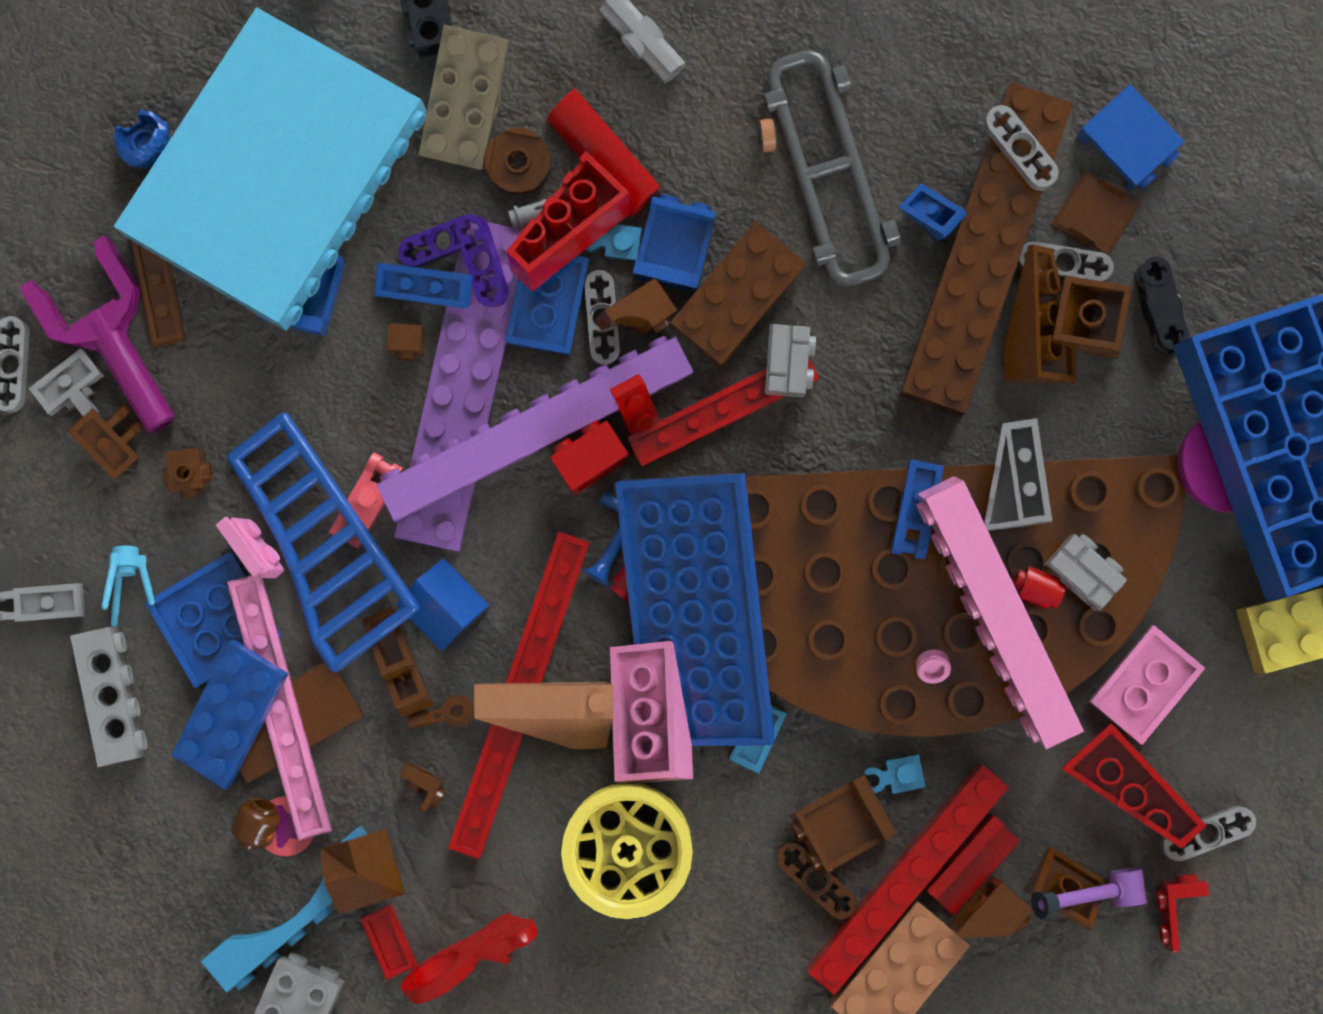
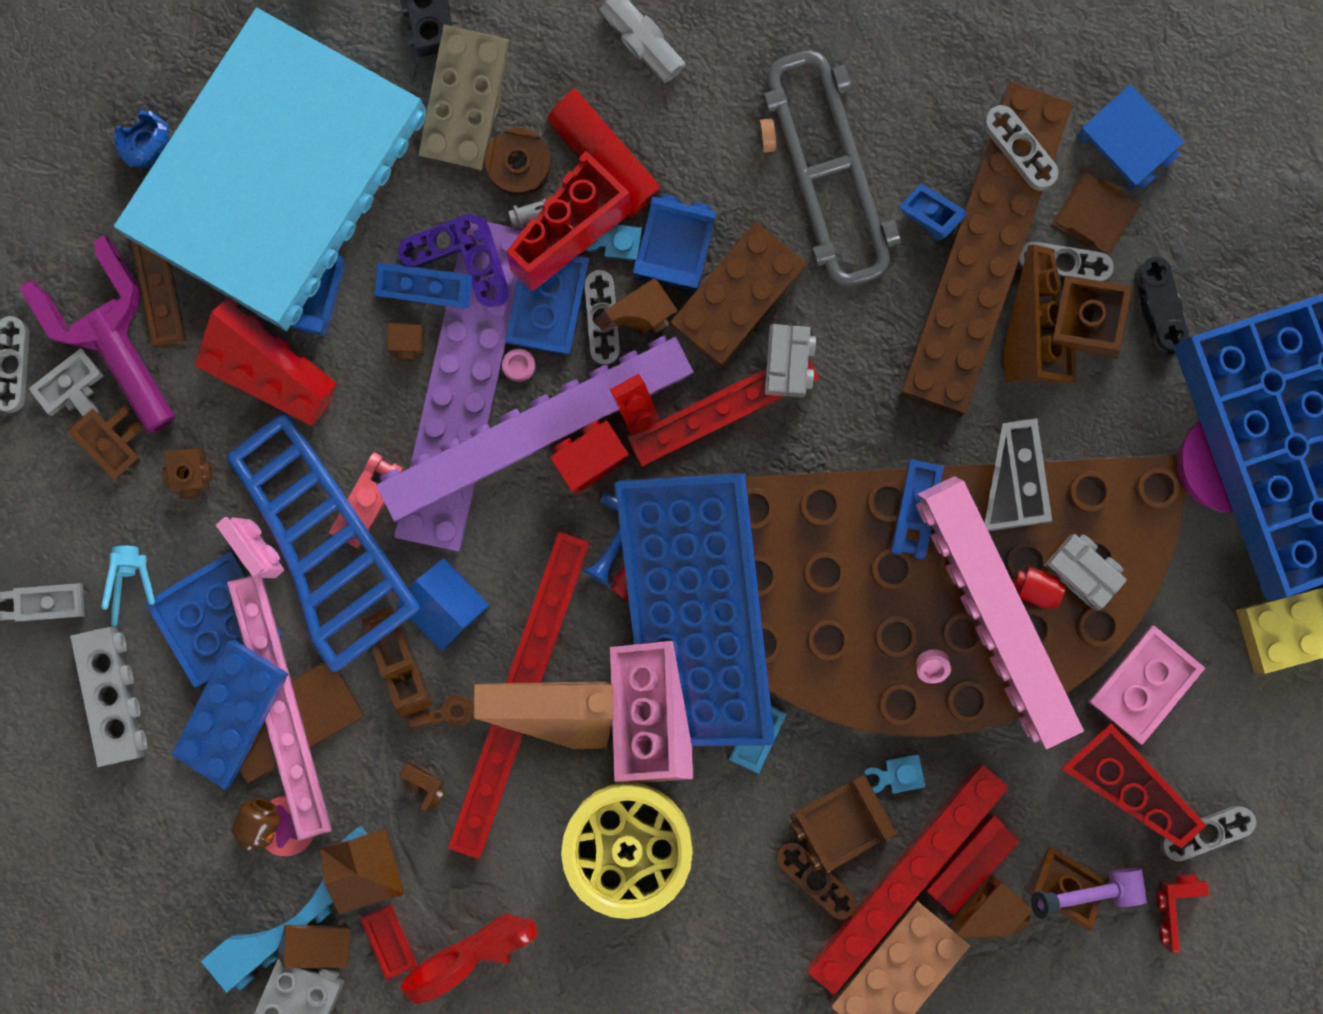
(261, 365): none -> red wedge
(314, 946): none -> reddish brown slope
(518, 365): none -> bright pink tile

